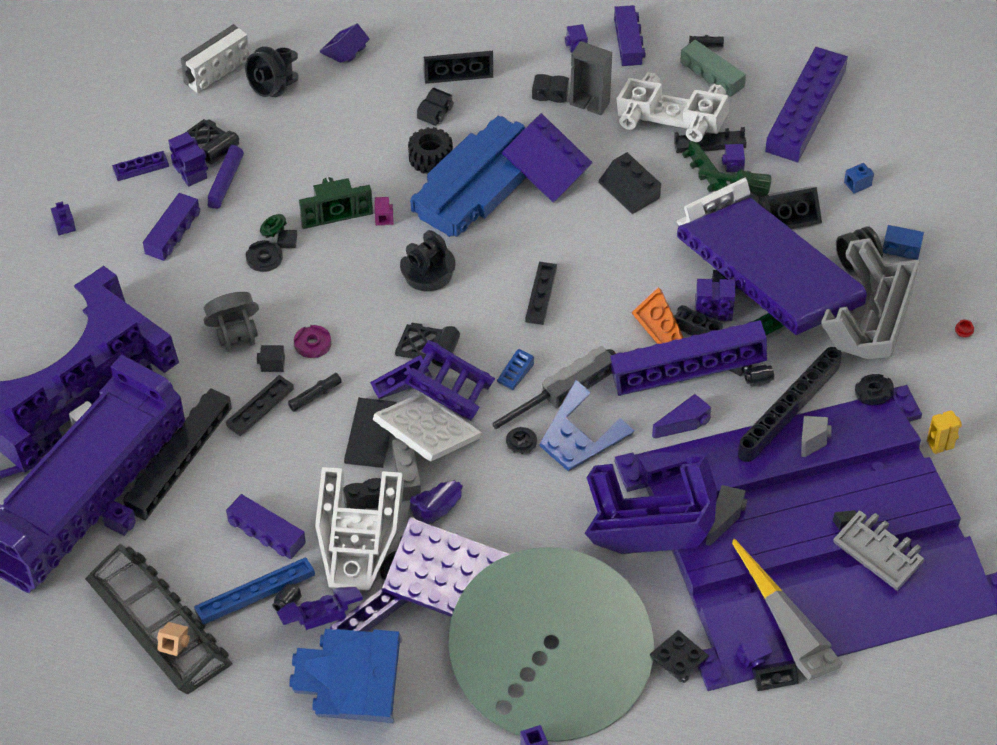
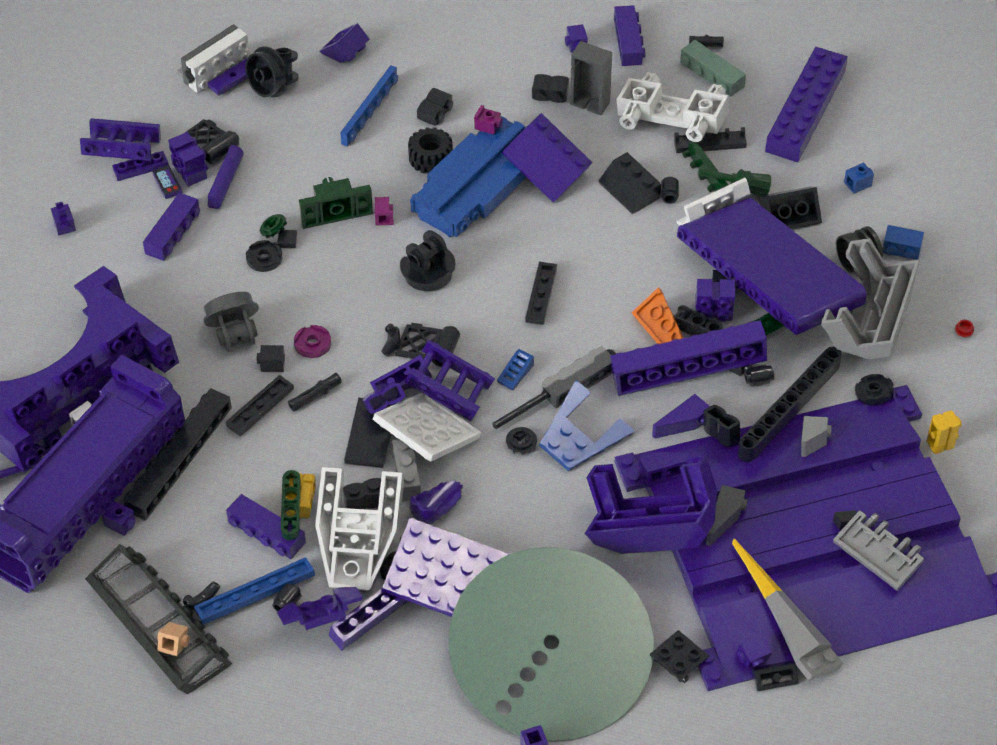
(123, 131): none -> dark purple fence
(167, 182): none -> tile
(208, 593): none -> black arm
(228, 79): none -> dark purple tile
(287, 505): none -> dark green beam
(308, 487): none -> yellow brick
(350, 674): blue panel -> none
(368, 106): none -> blue plate
(379, 400): none -> dark purple brick
(392, 341): none -> black arm
(458, 67): black slope -> none
(487, 120): none -> magenta brick
(669, 190): none -> black brick
(721, 425): none -> black brick
(733, 157): dark purple brick -> none

